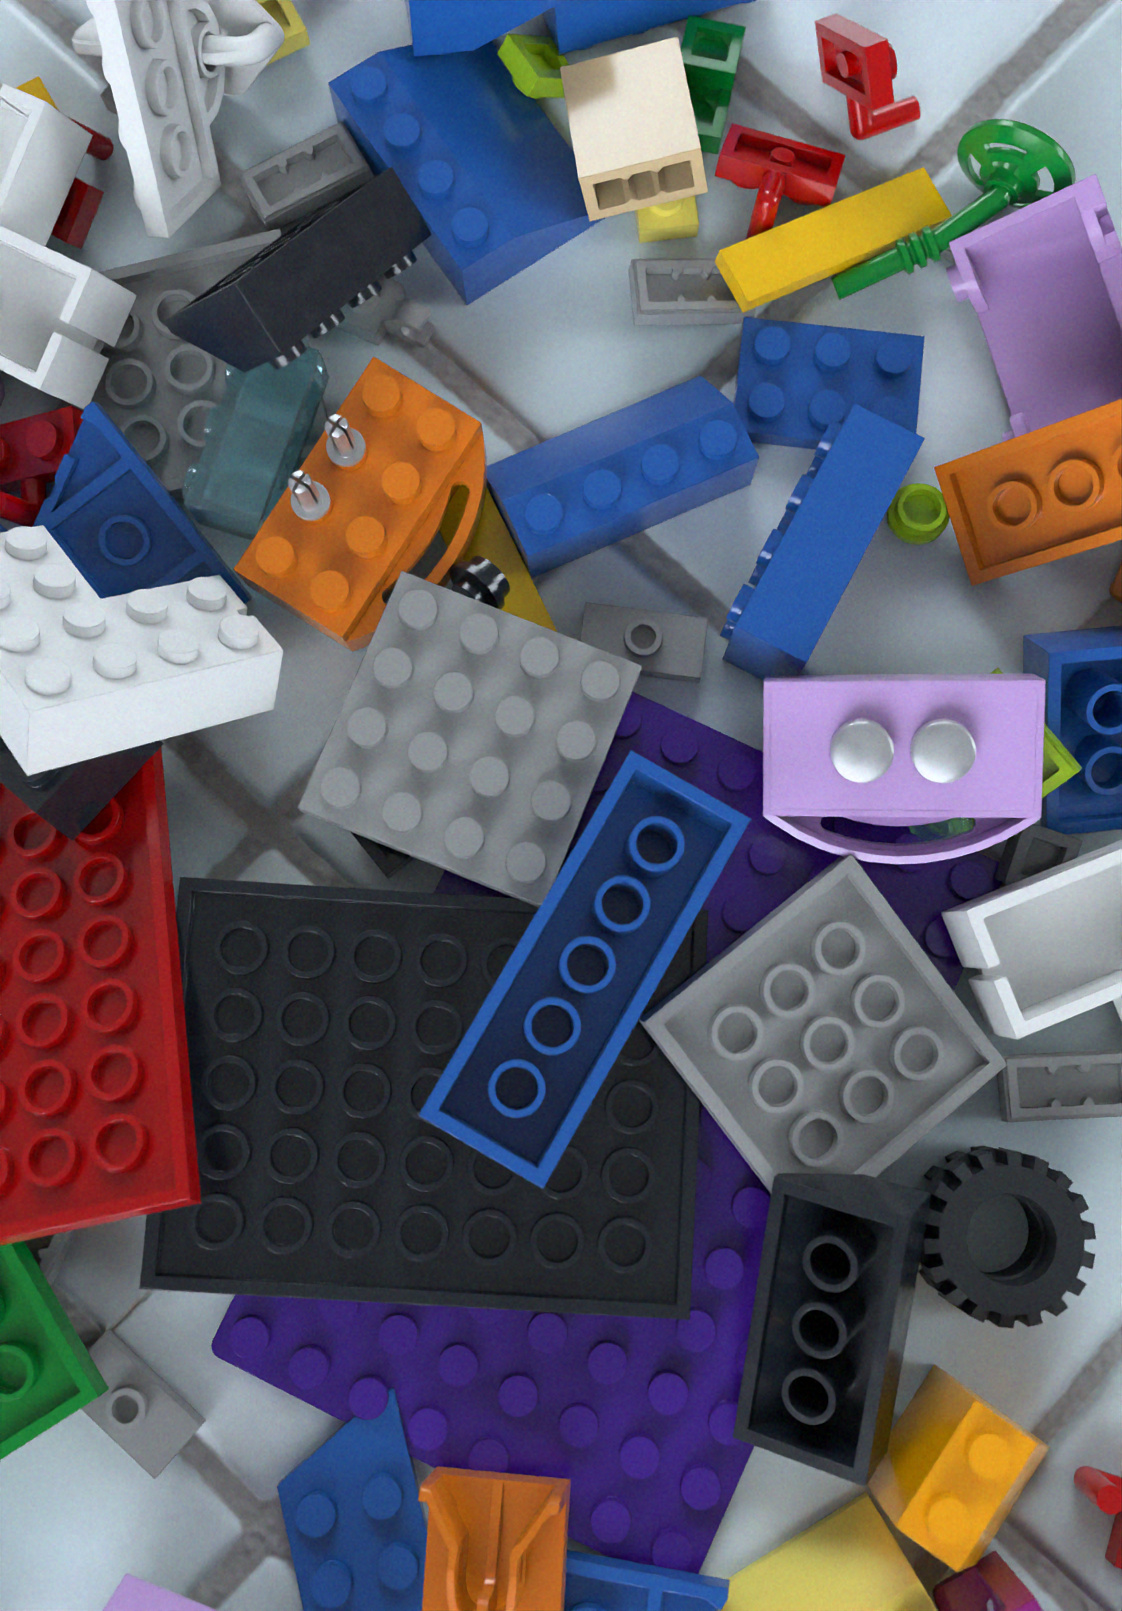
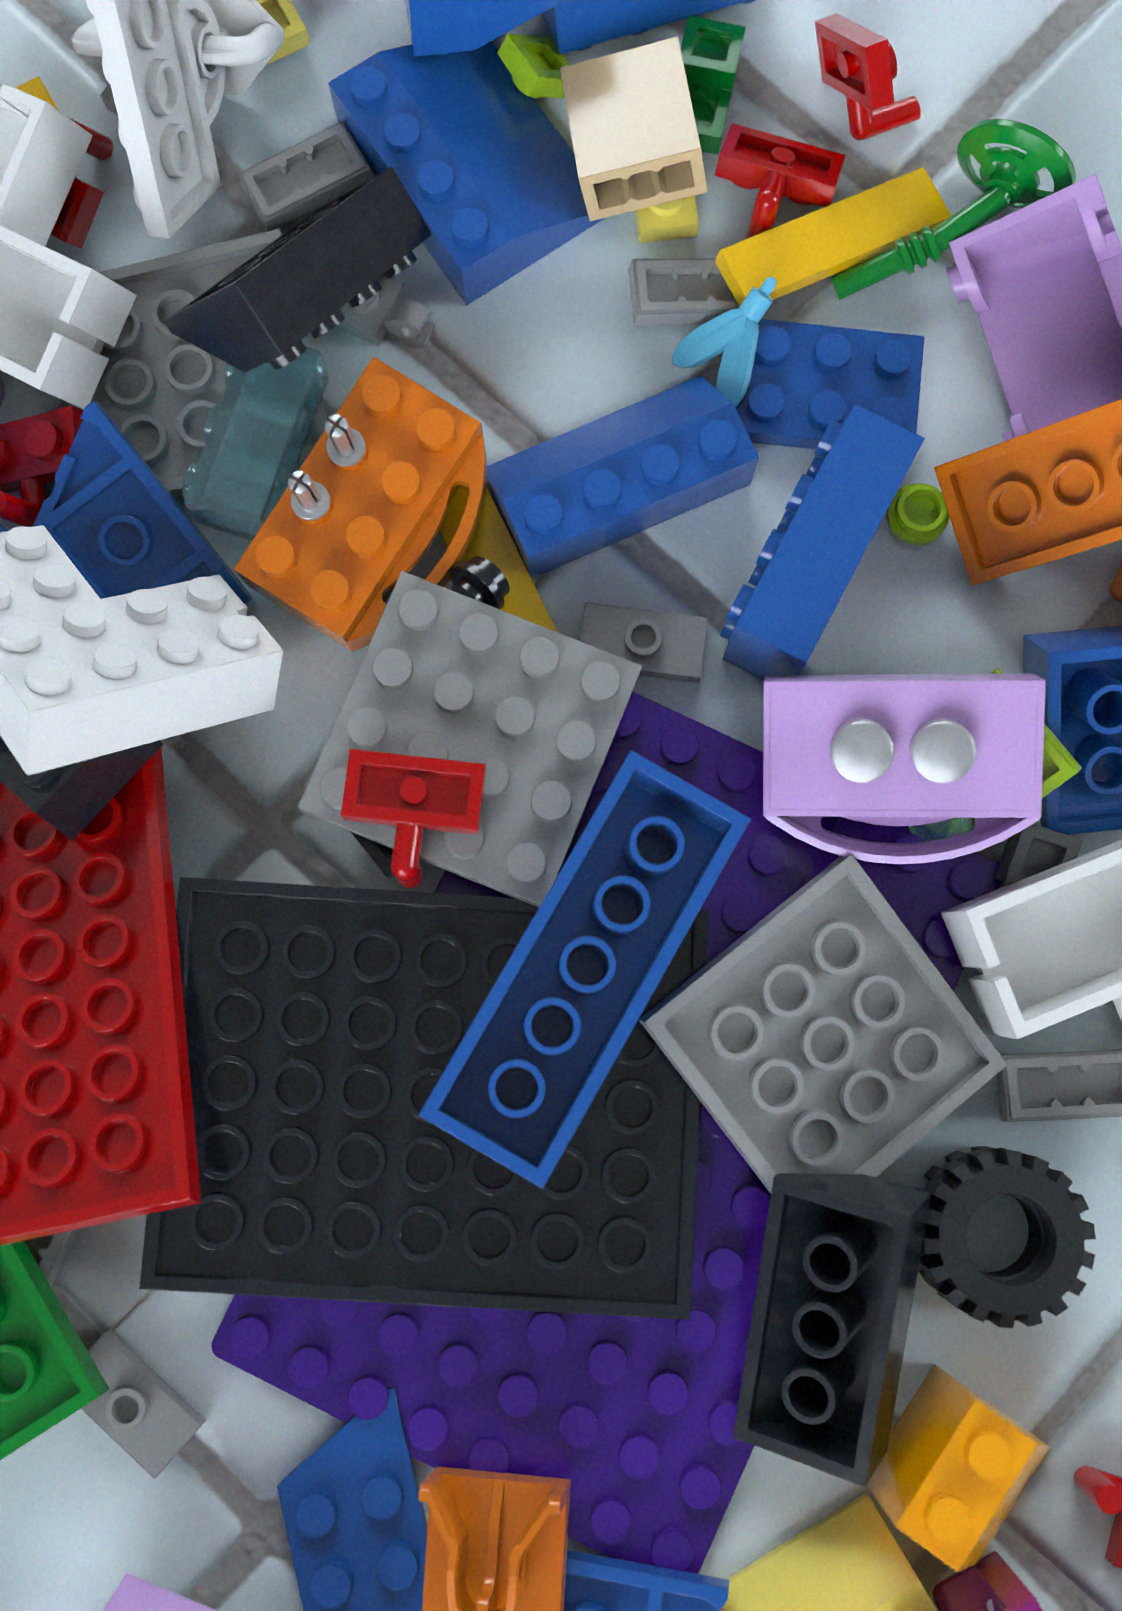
(413, 796): none -> red plate
(734, 335): none -> medium azure piece

